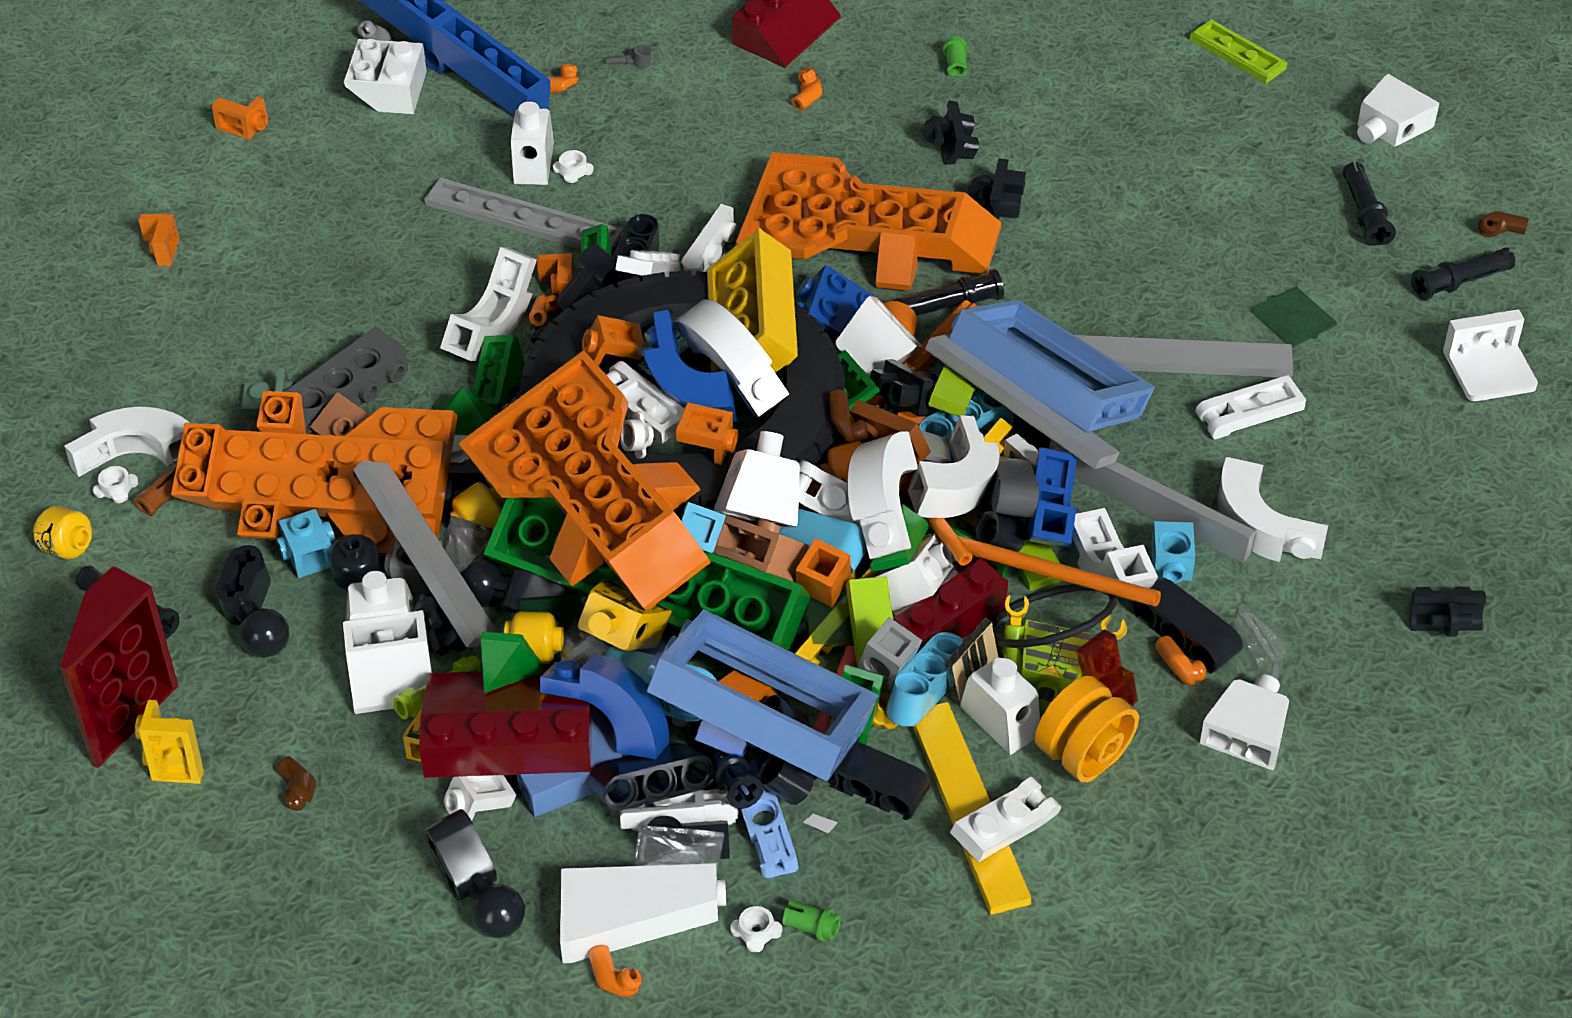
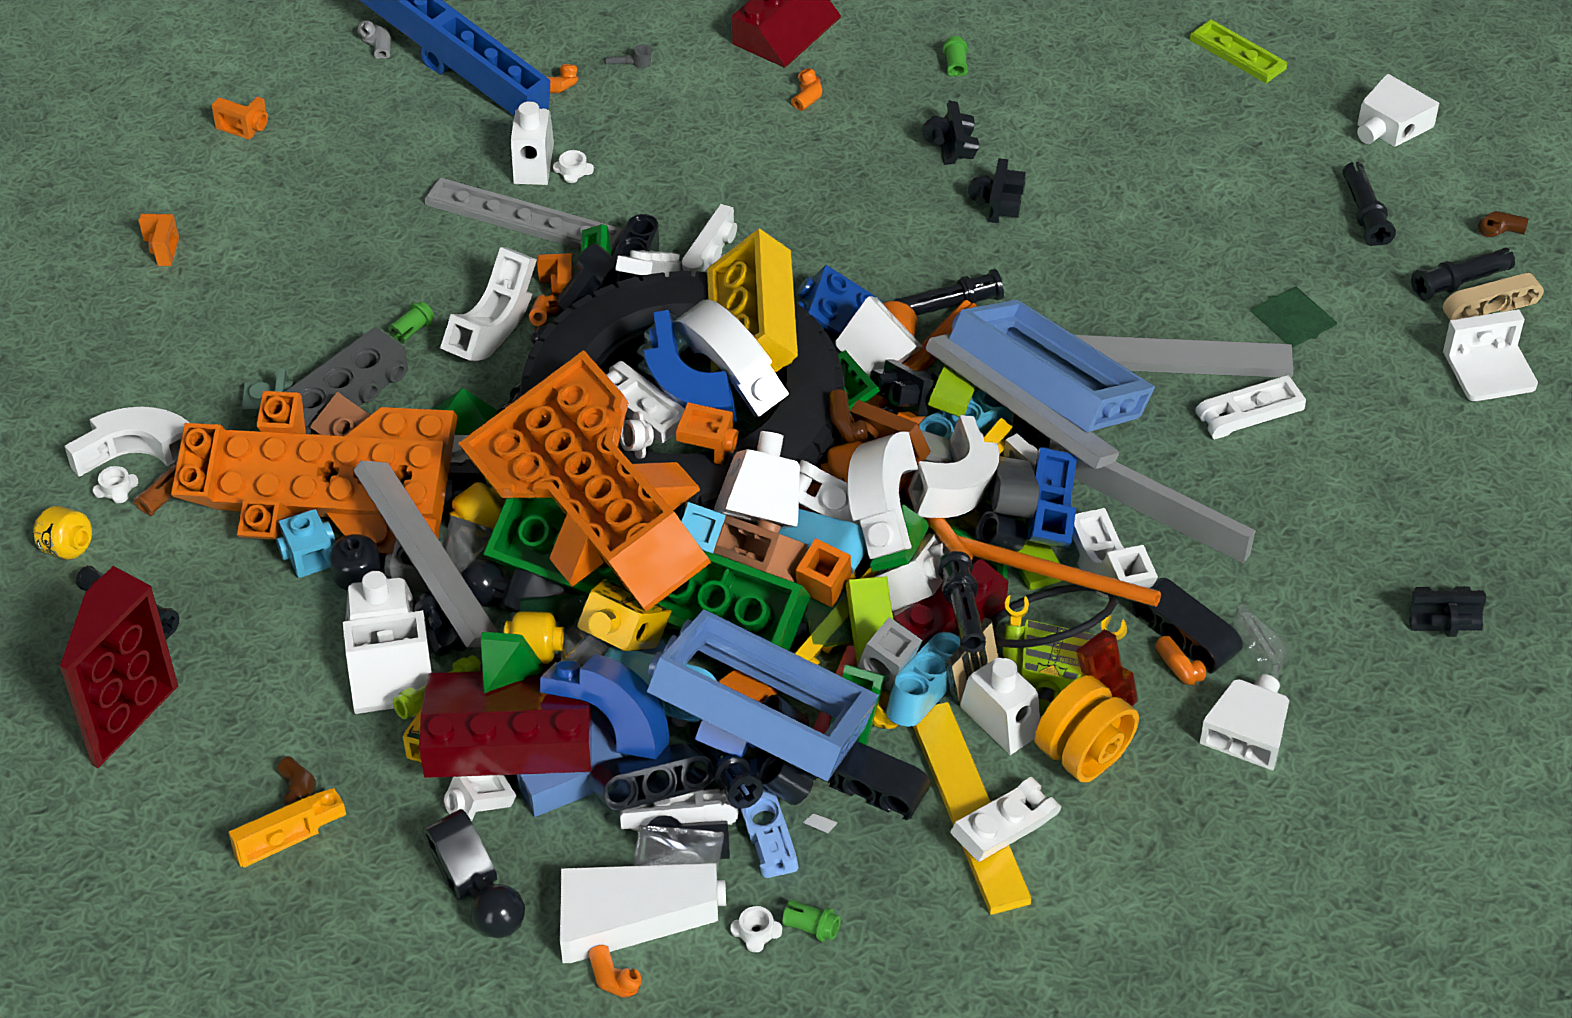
(168, 746): yellow bracket -> none
(241, 596): black beam -> none
(285, 826): none -> light orange hinge
(387, 74): white slope -> none
(418, 316): none -> bright green pin
(498, 369): green slope -> none
(612, 337): orange bracket -> none
(819, 206): orange piece -> none
(961, 591): none -> black pin
(1173, 550): medium azure brick -> none
(1274, 532): white arch -> none
(1511, 292): none -> tan beam

